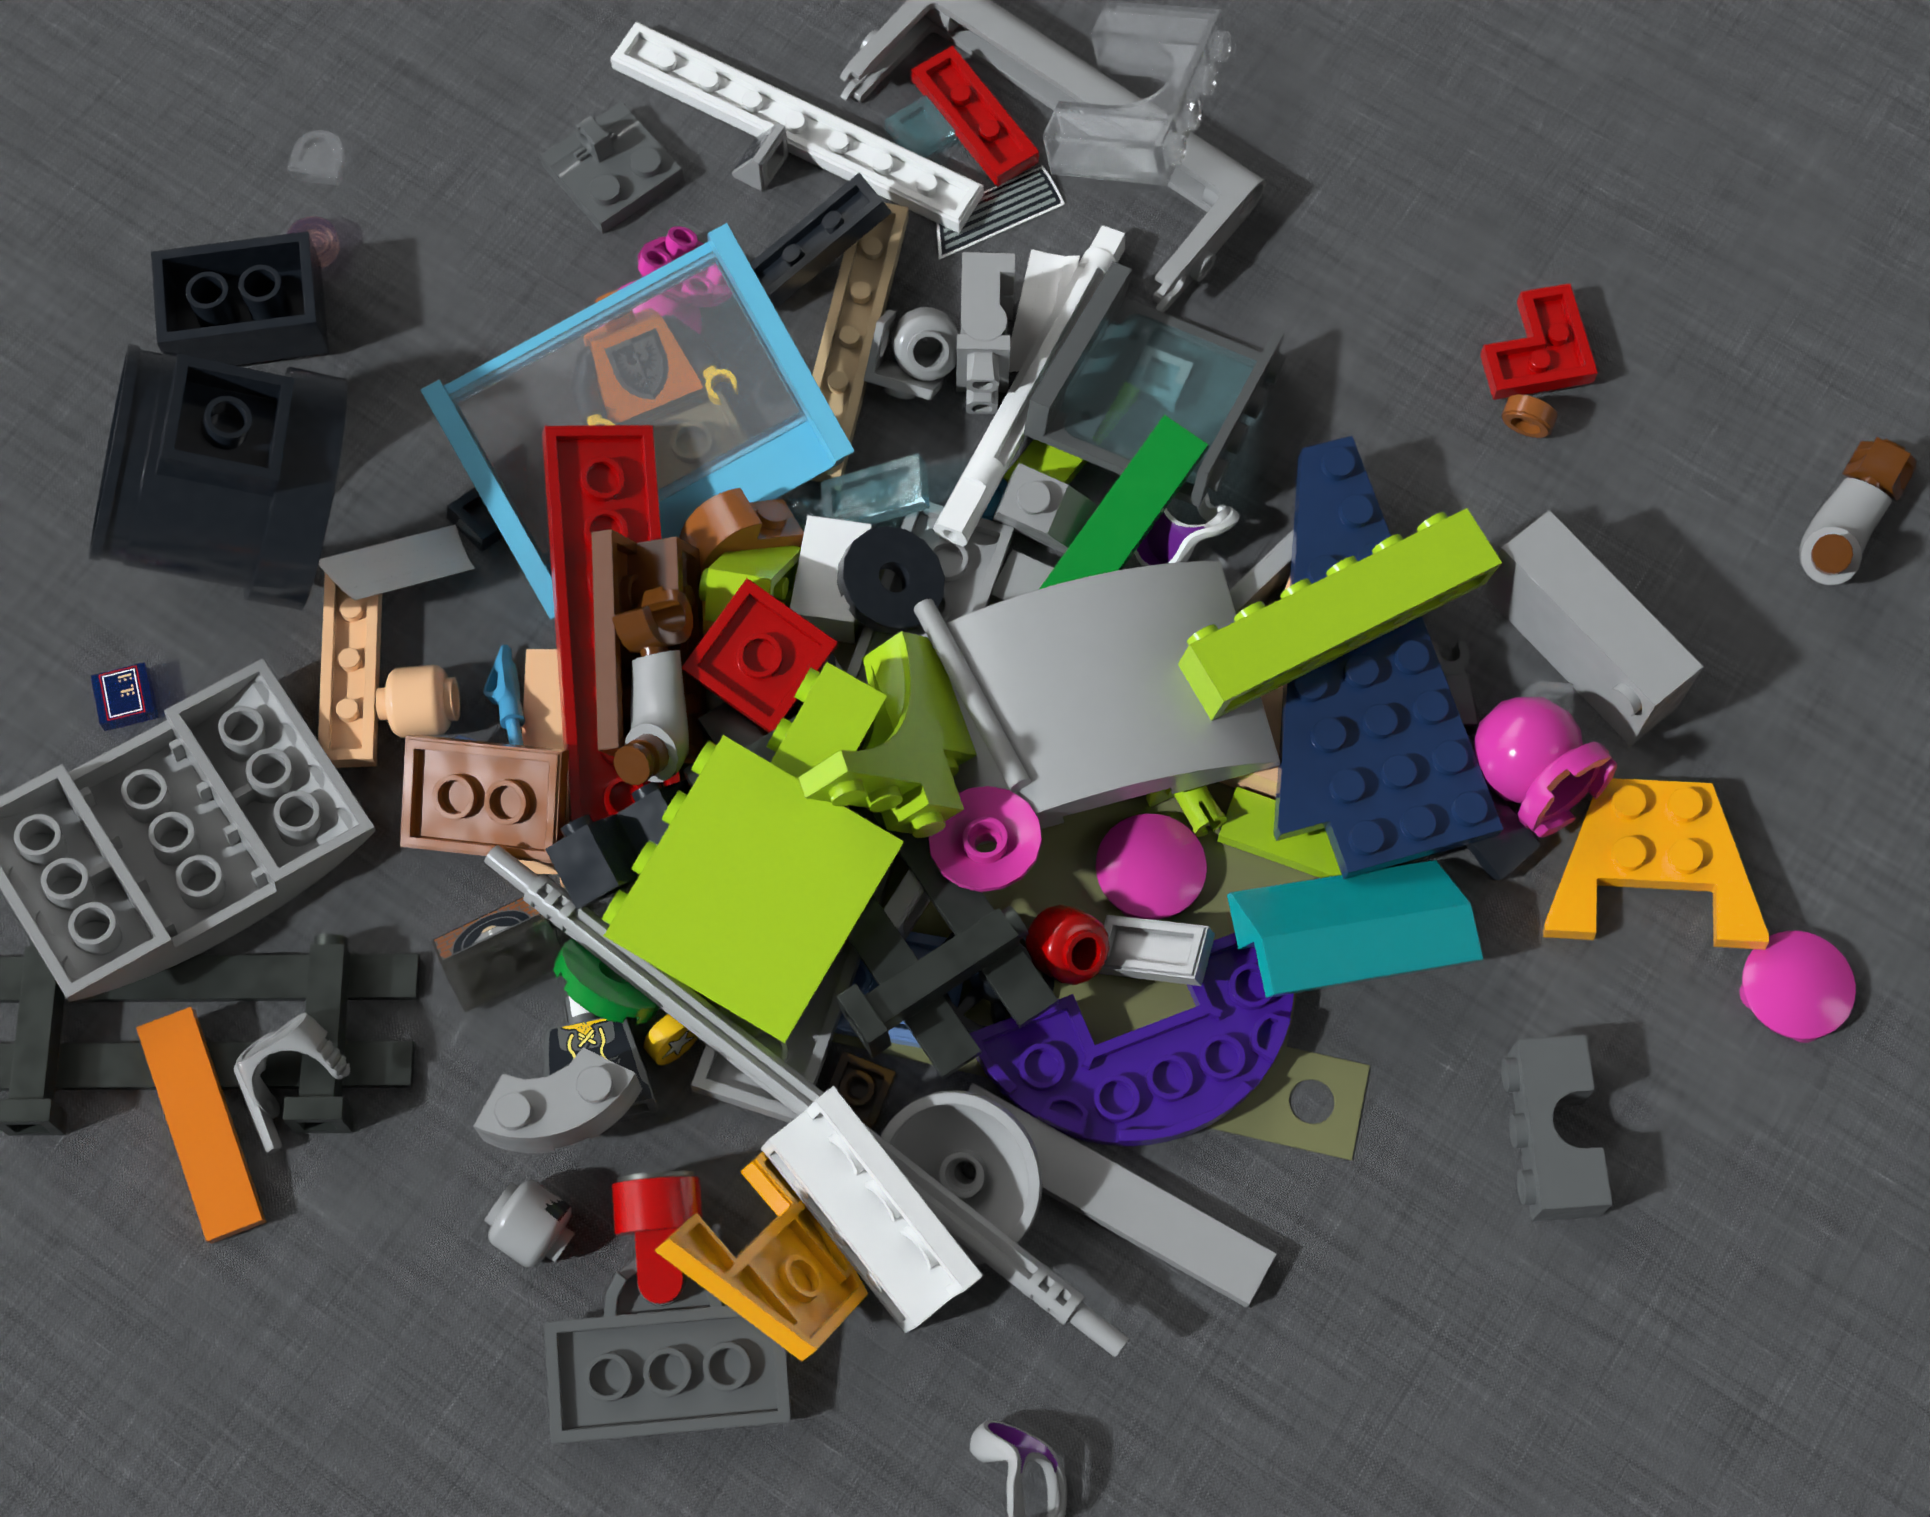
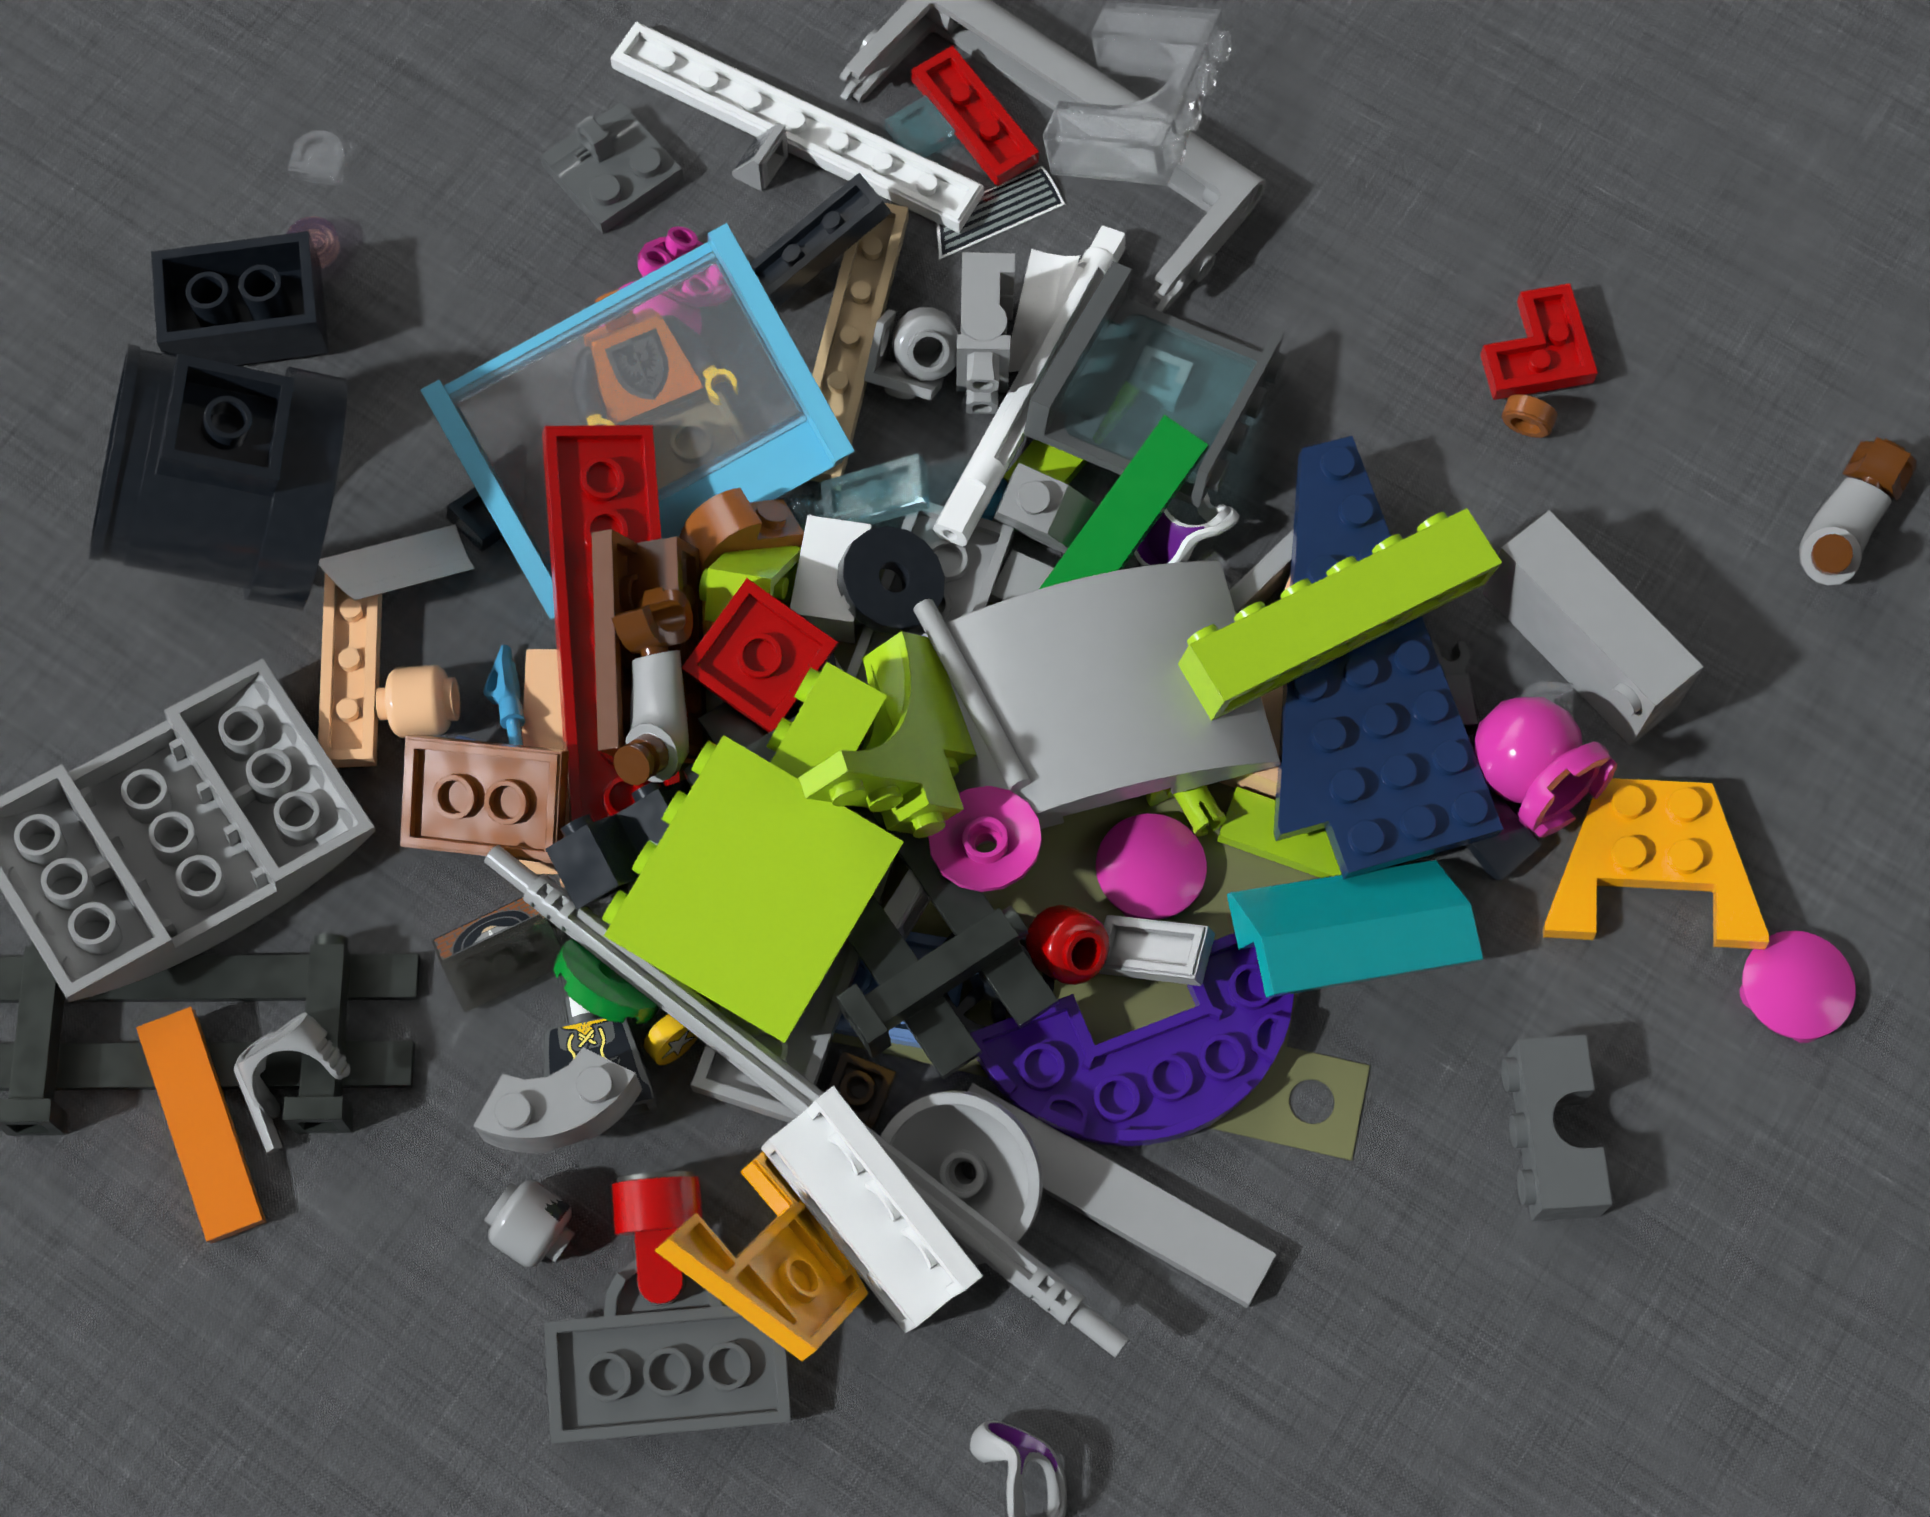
(124, 696): clear blue tile -> none

